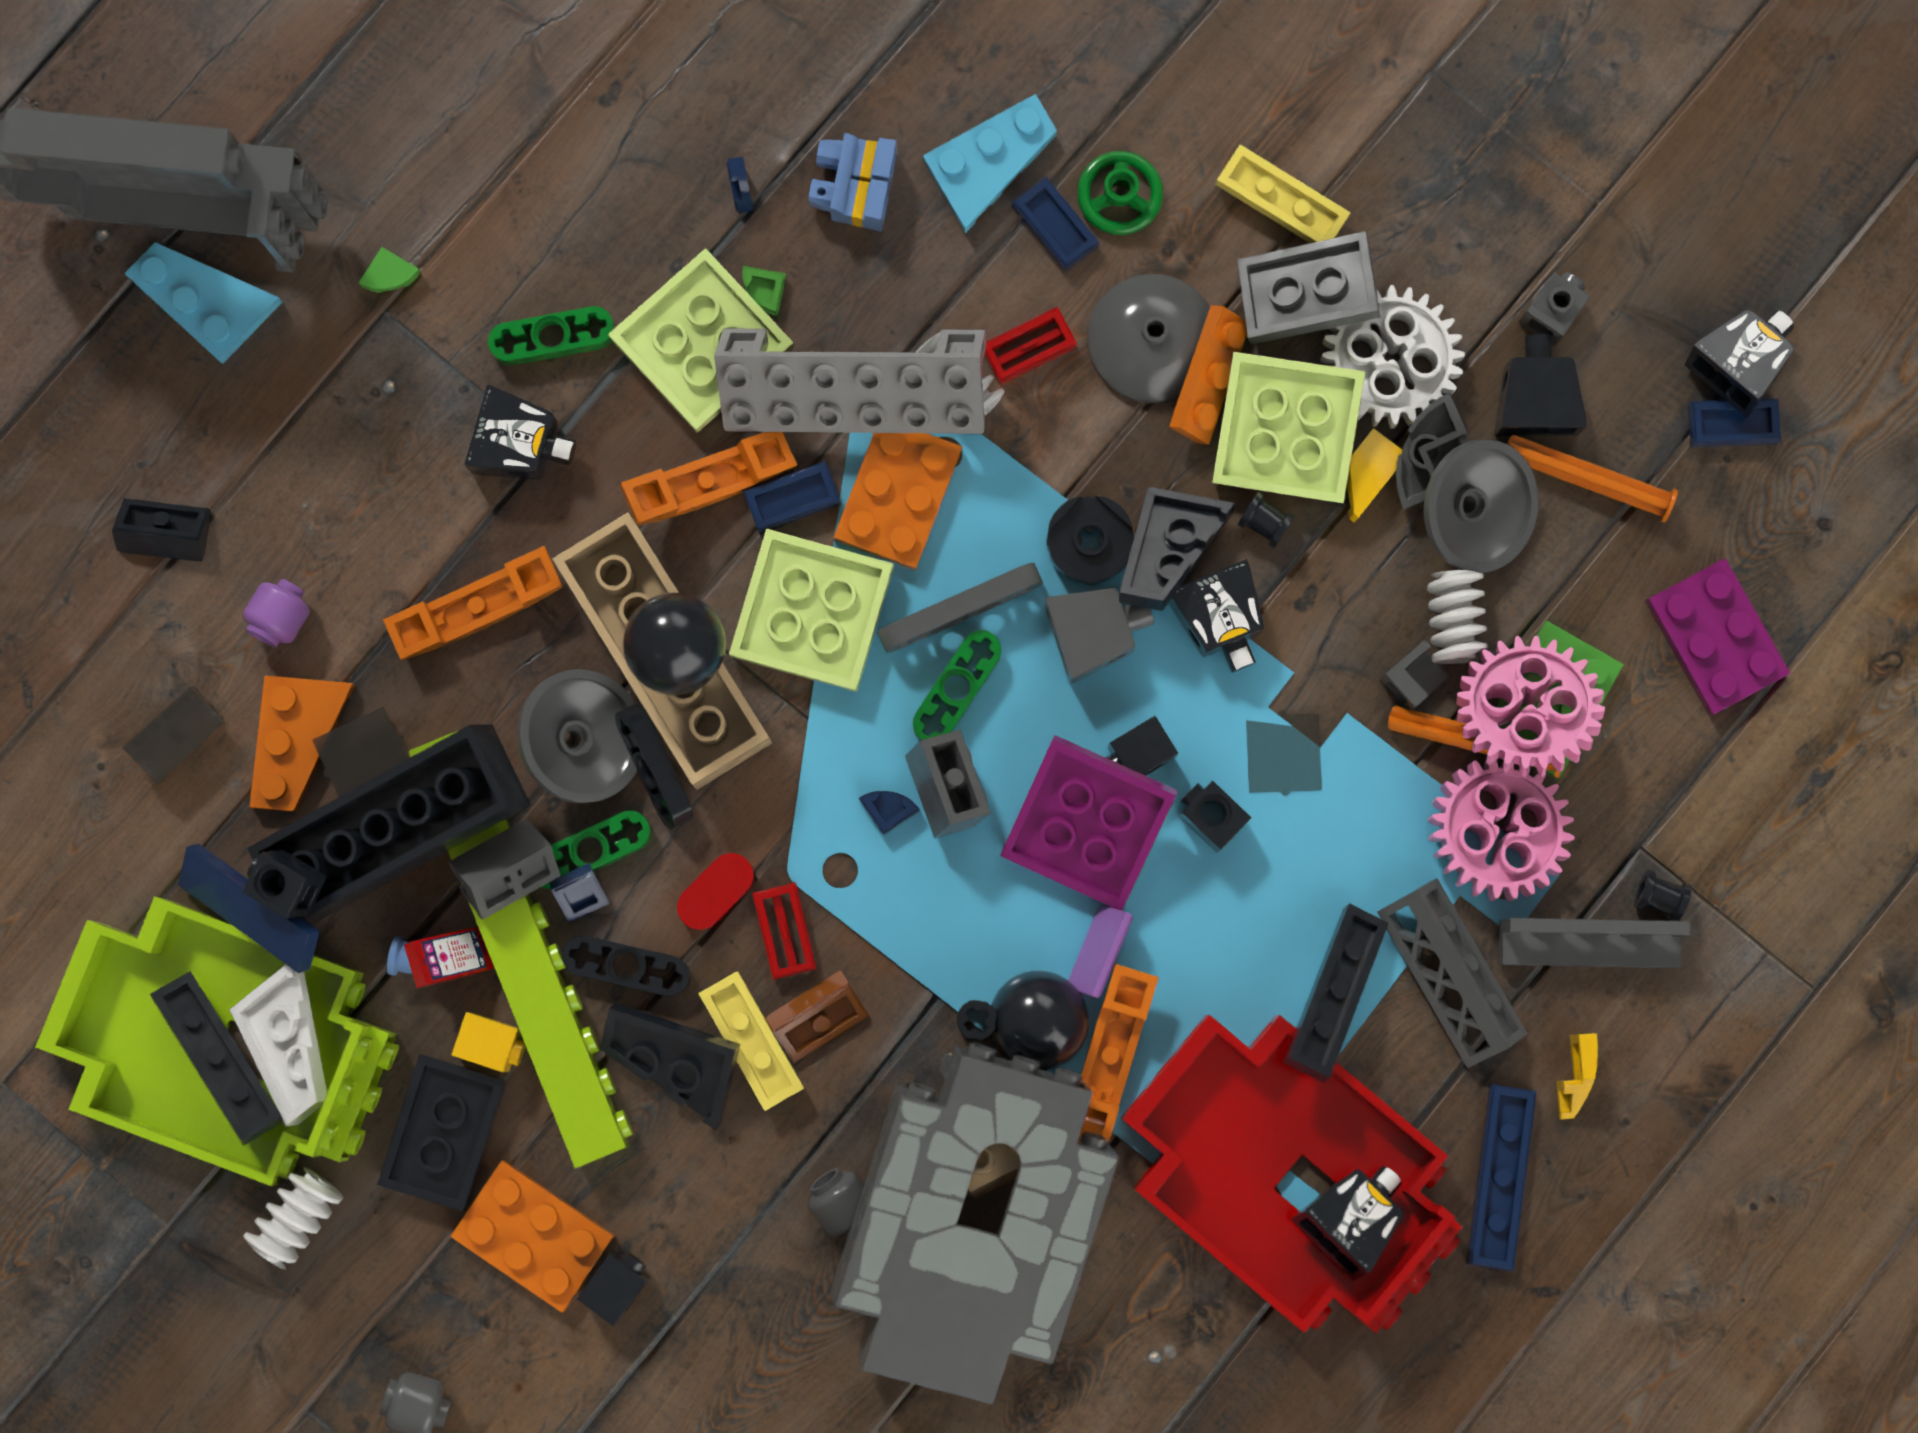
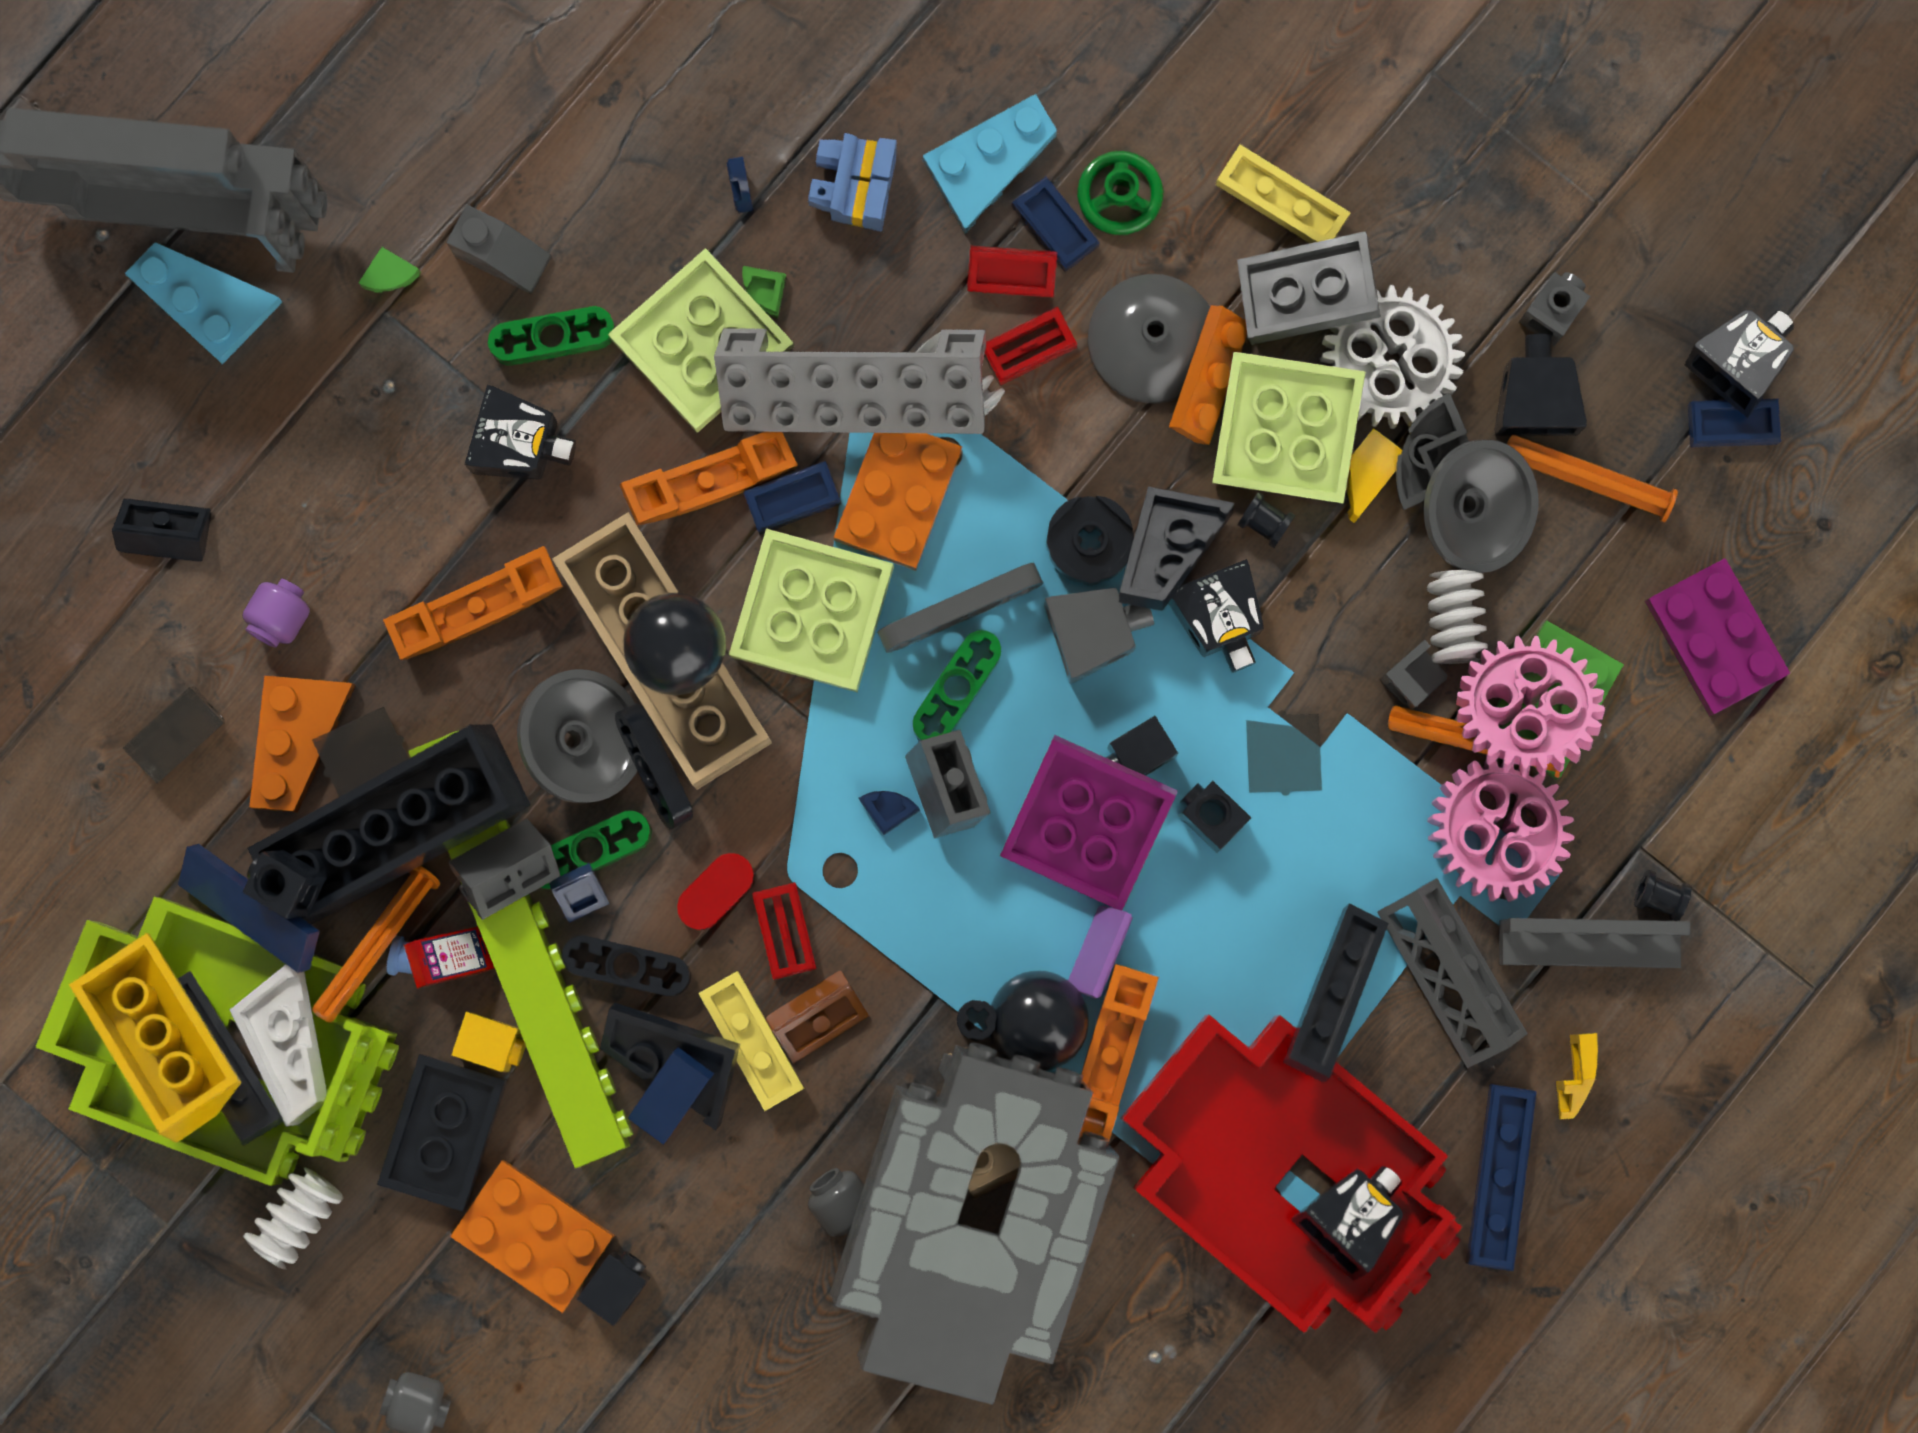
(157, 1038): none -> yellow slope
(374, 943): none -> orange axle
(497, 249): none -> dark grey slope
(670, 1095): none -> dark blue tile
(1012, 271): none -> red tile

